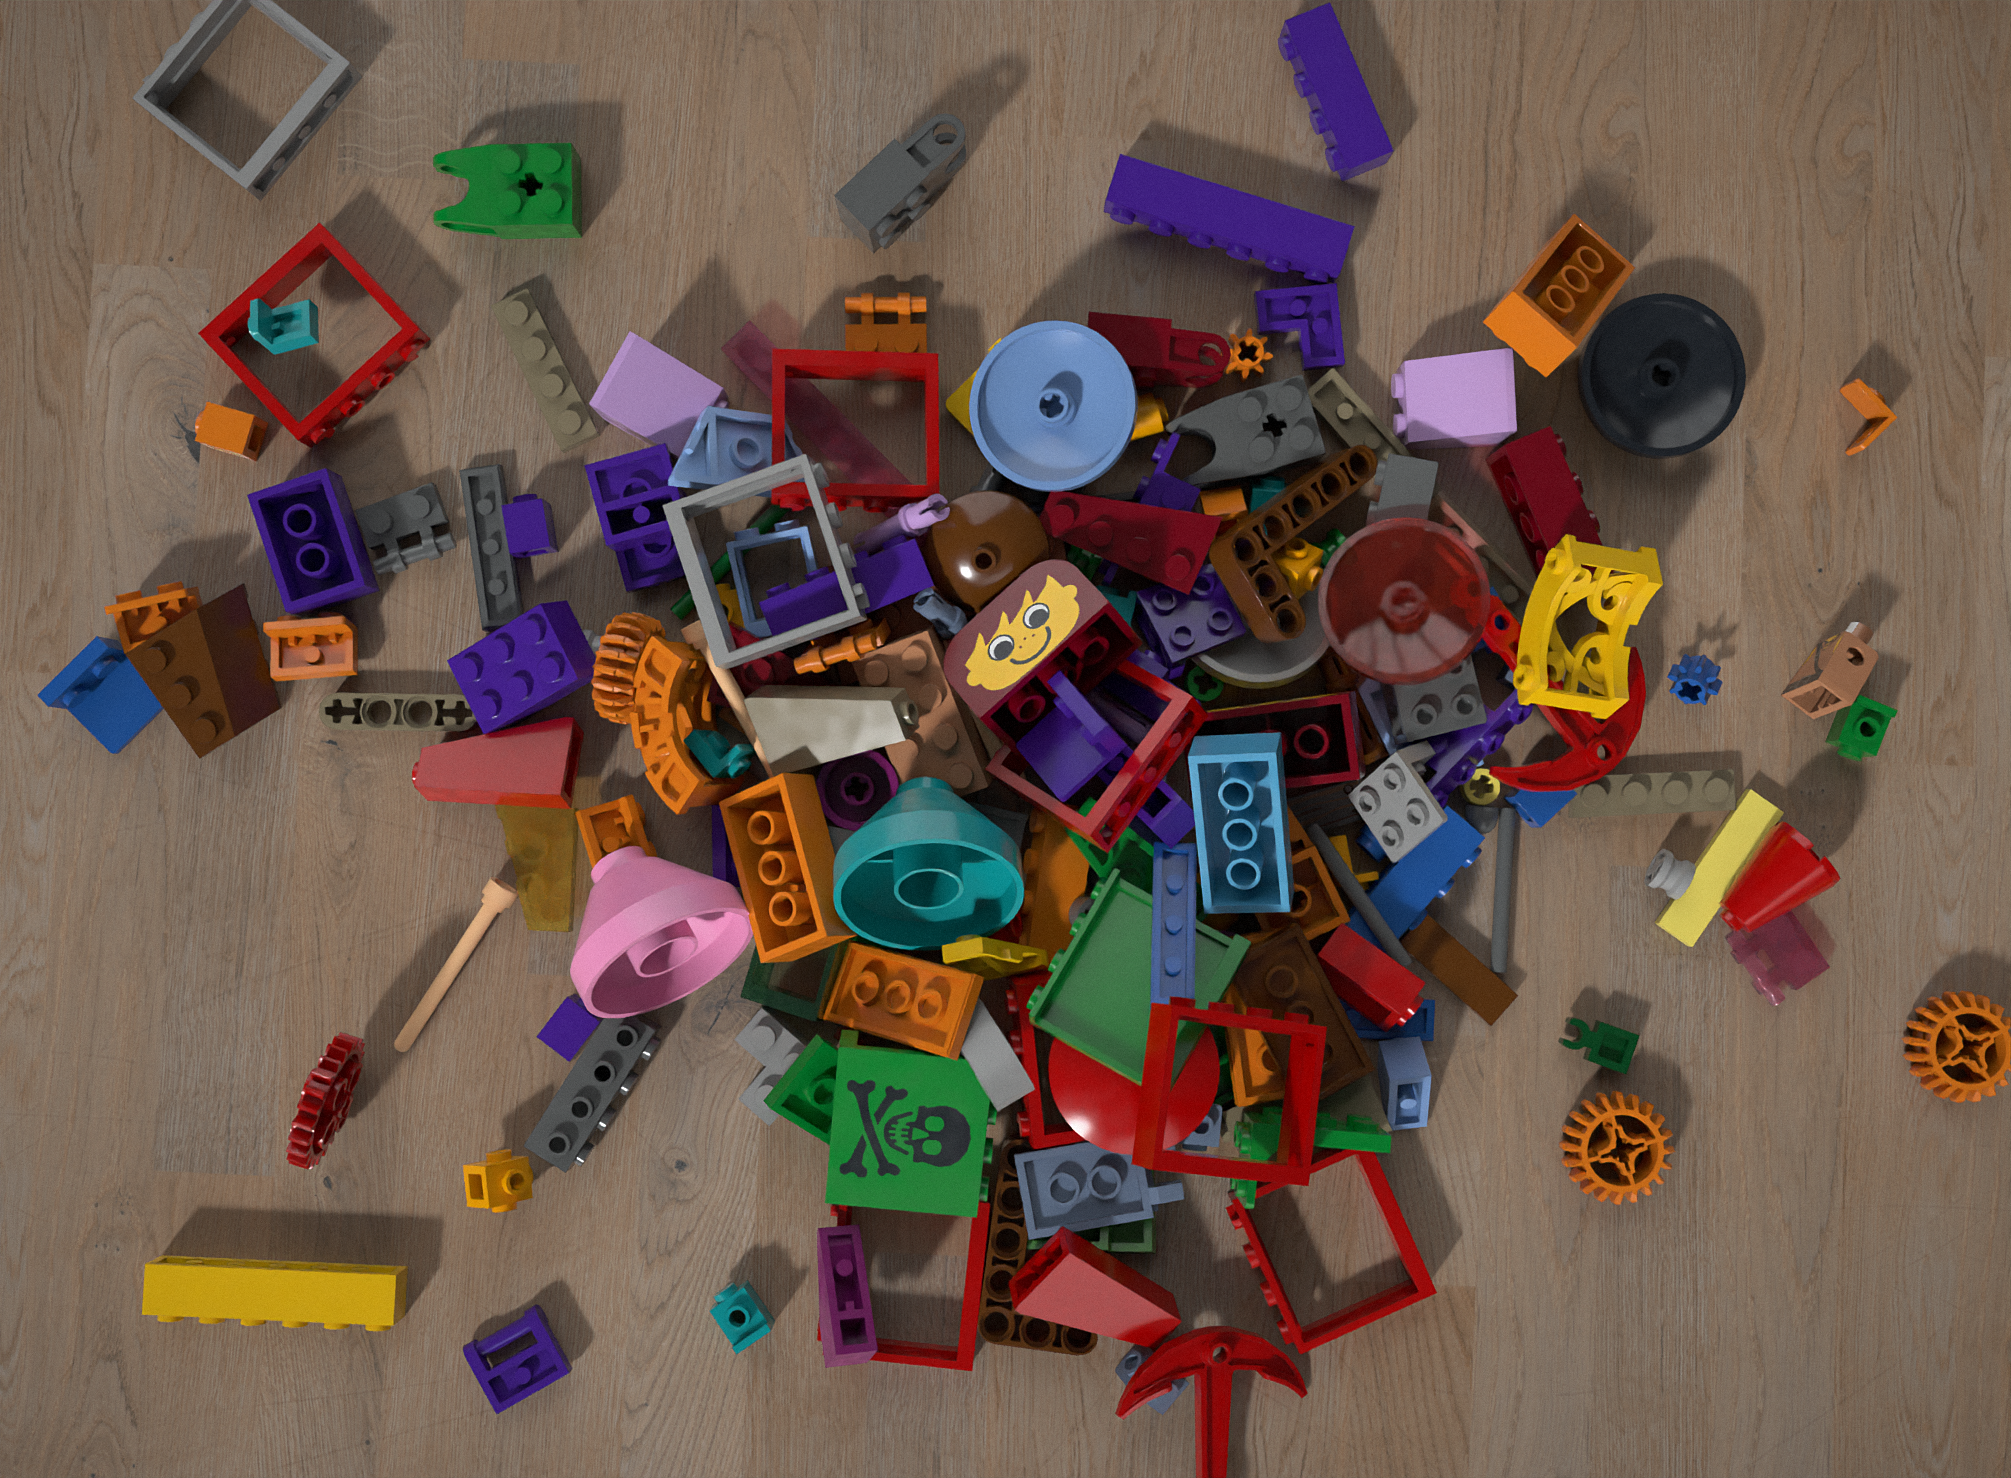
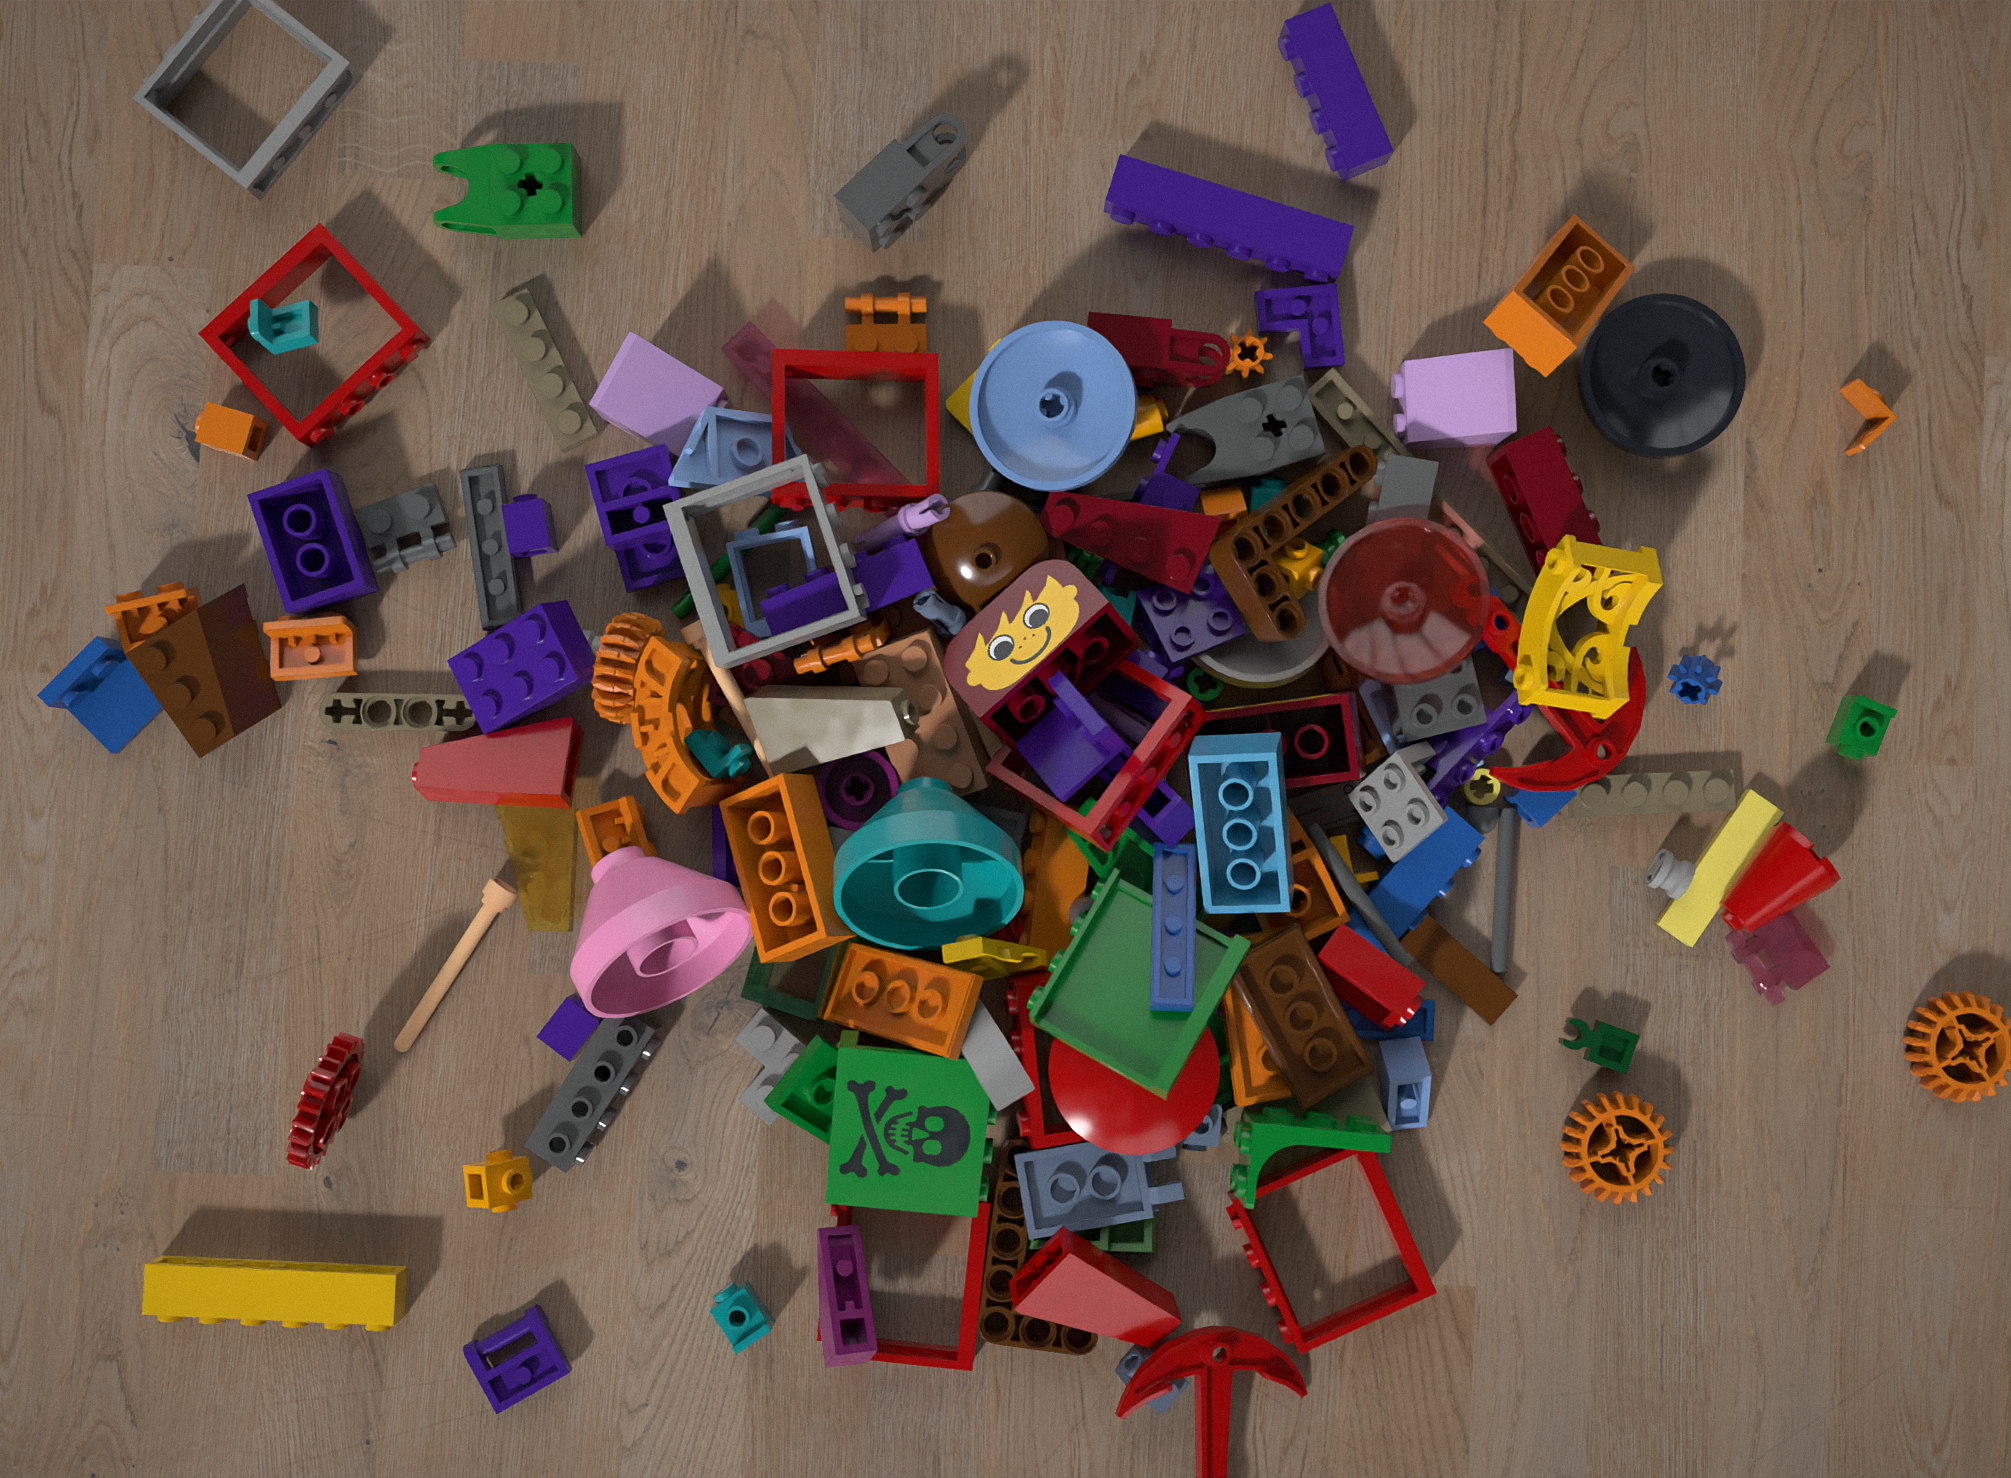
(1299, 1102): red window -> none
(1833, 672): nougat torso -> none

